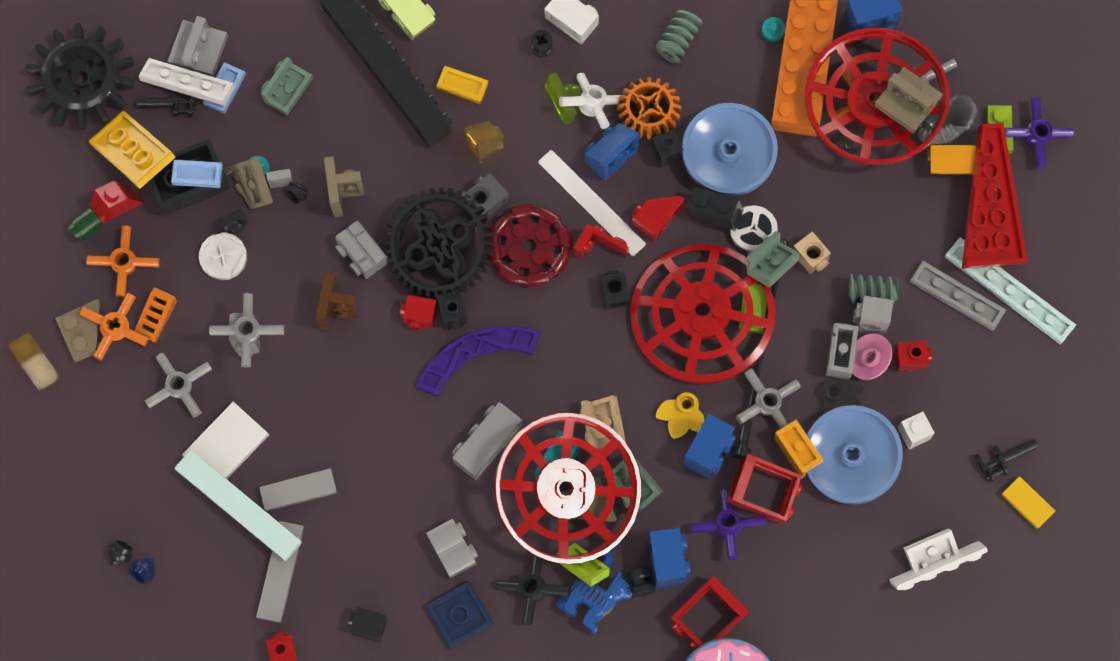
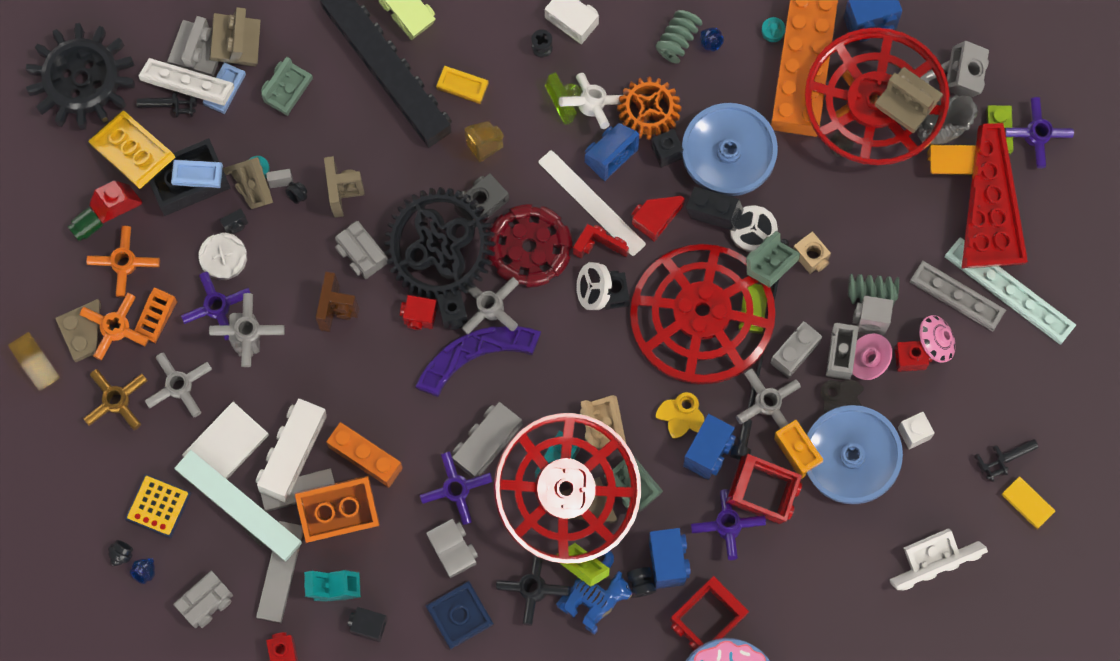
(121, 407): none -> pearl gold bar
(158, 506): none -> yellow tile
(203, 600): none -> light grey brick
(213, 296): none -> dark purple bar
(235, 38): none -> dark tan bracket
(291, 450): none -> white brick
(332, 586): none -> teal brick
(337, 509): none -> orange brick
(364, 454): none -> orange brick
(446, 491): none -> dark purple bar
(496, 311): none -> light grey bar
(593, 286): none -> white tile
(711, 39): none -> clear blue plate
(796, 349): none -> light grey brick
(937, 339): none -> bright pink dish
(967, 69): none -> light grey brick

